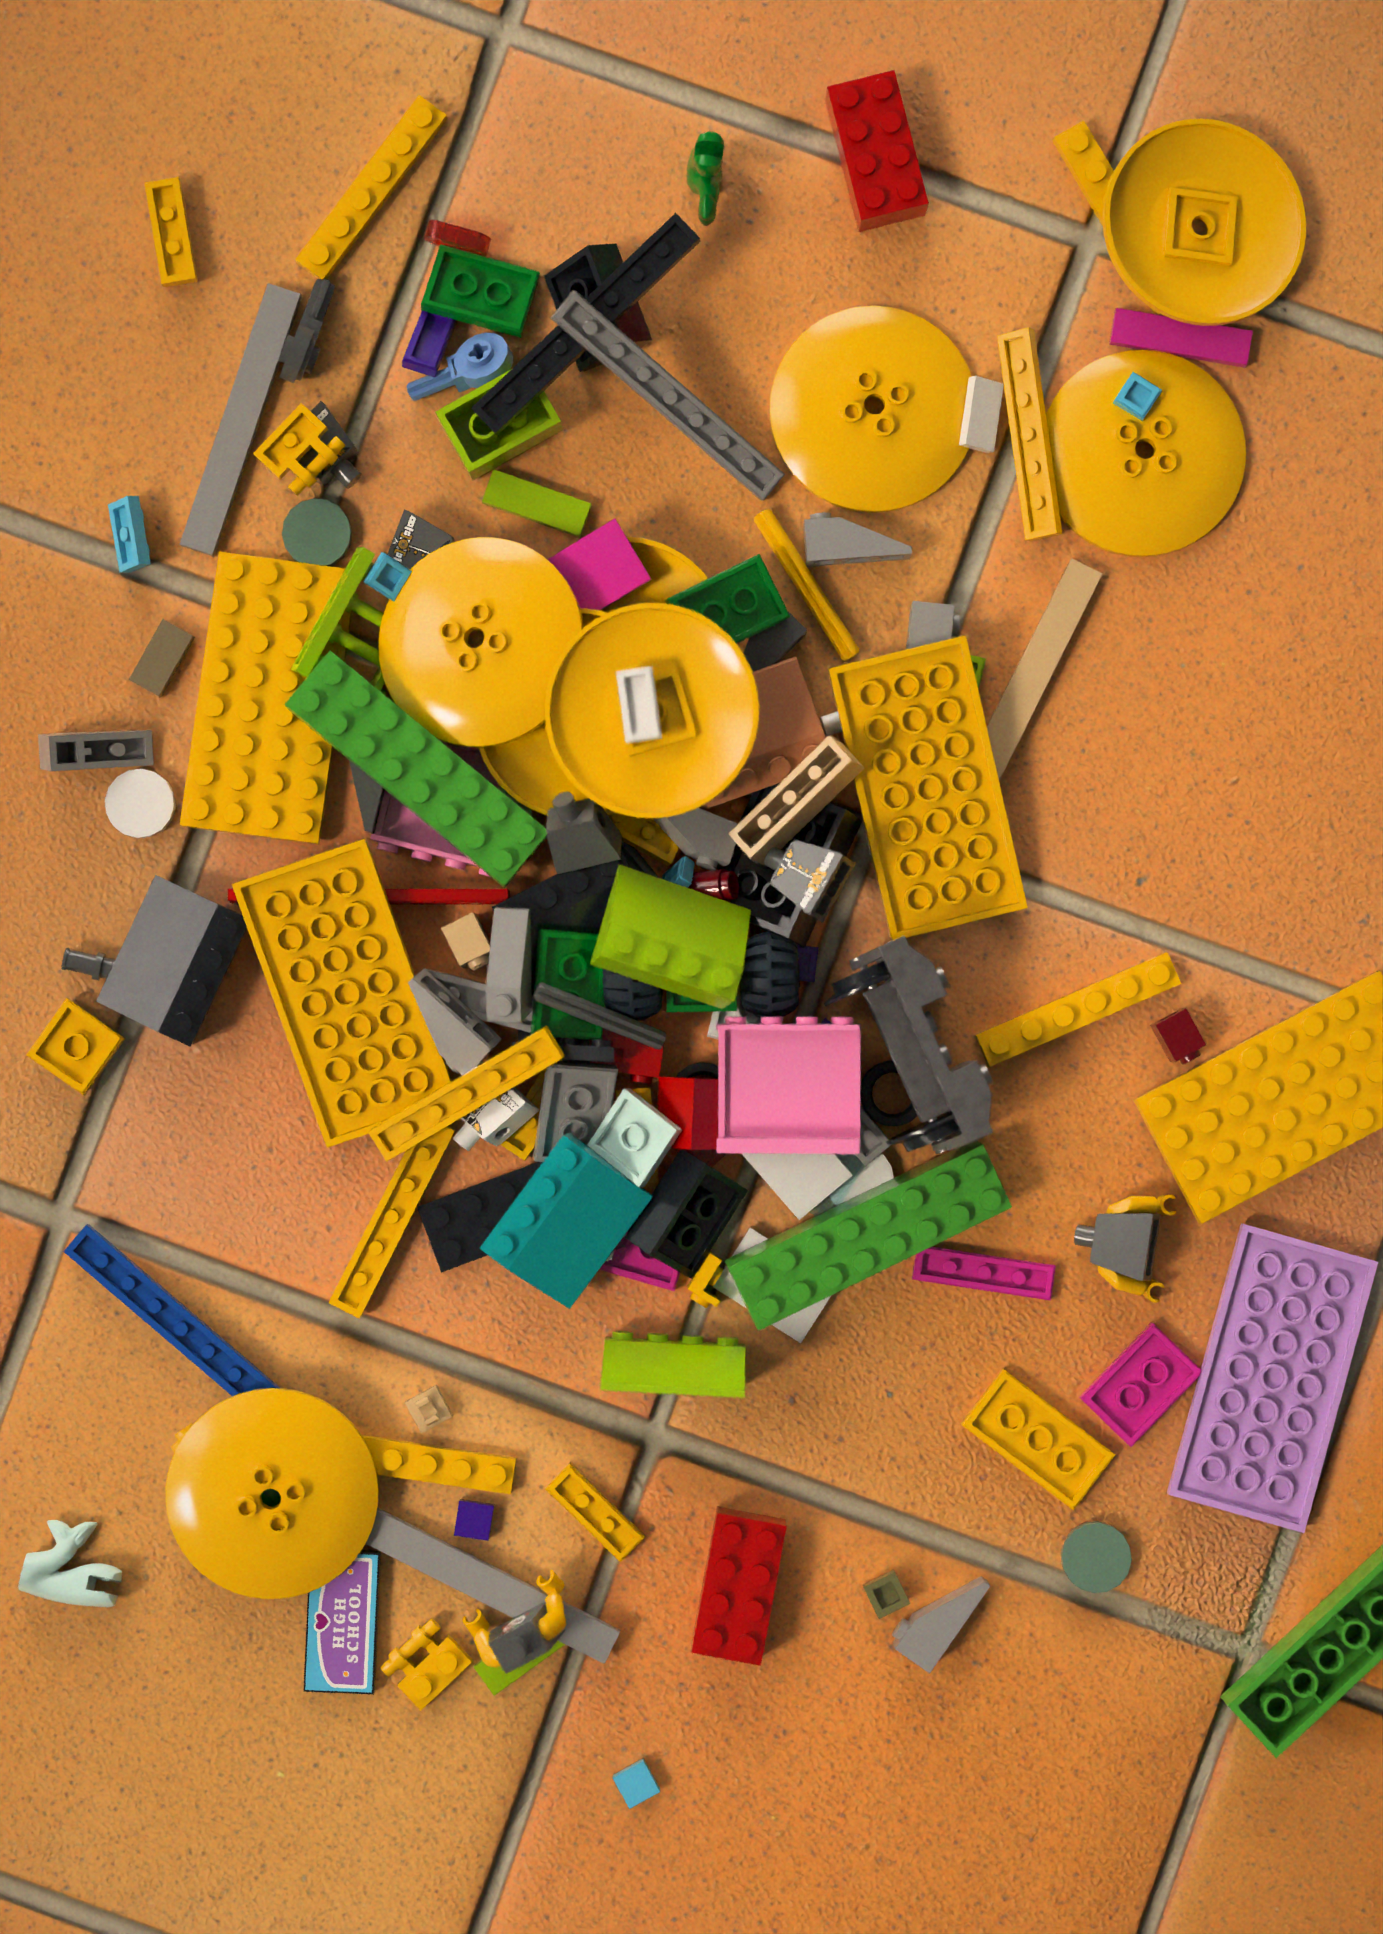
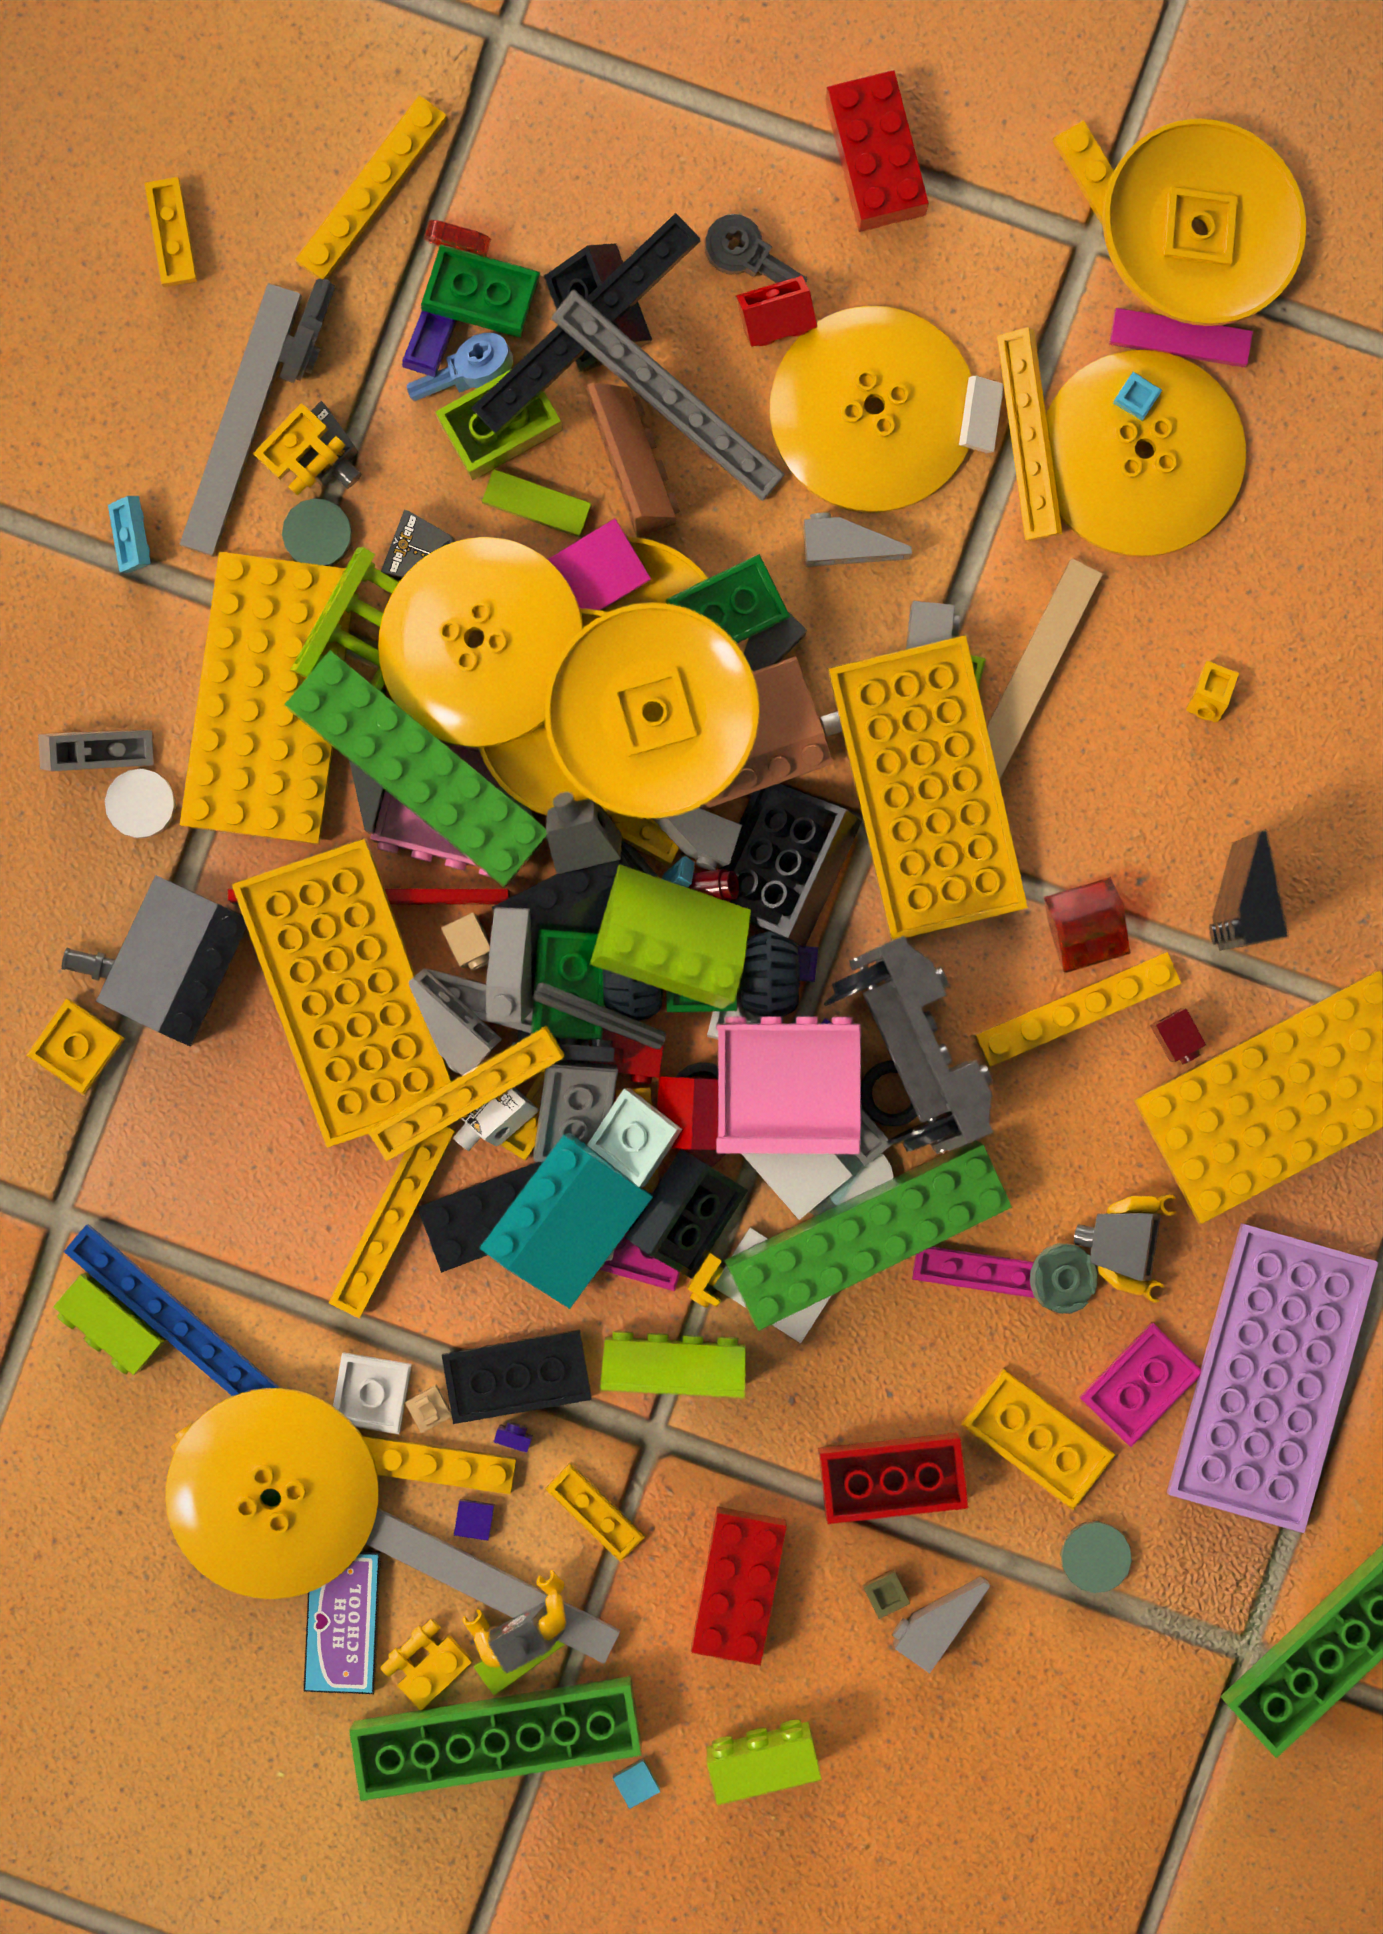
(73, 1586): light aqua piece -> none
(108, 1324): none -> lime brick
(161, 658): dark tan tile -> none
(372, 1392): none -> white tile
(387, 576): medium azure tile -> none
(495, 1738): none -> bright green brick
(513, 1436): none -> dark purple plate
(516, 1376): none -> black plate
(631, 457): none -> nougat slope
(639, 704): white tile -> none
(705, 173): green piece -> none
(750, 254): none -> dark grey piece
(762, 1762): none -> lime brick
(777, 311): none -> red brick
(796, 799): tan brick -> none
(806, 584): yellow axle -> none
(809, 876): torso -> none
(893, 1478): none -> red brick
(1063, 1278): none -> sand green tile
(1087, 924): none -> clear red slope
(1212, 692): none -> yellow bracket
(1249, 897): none -> black slope

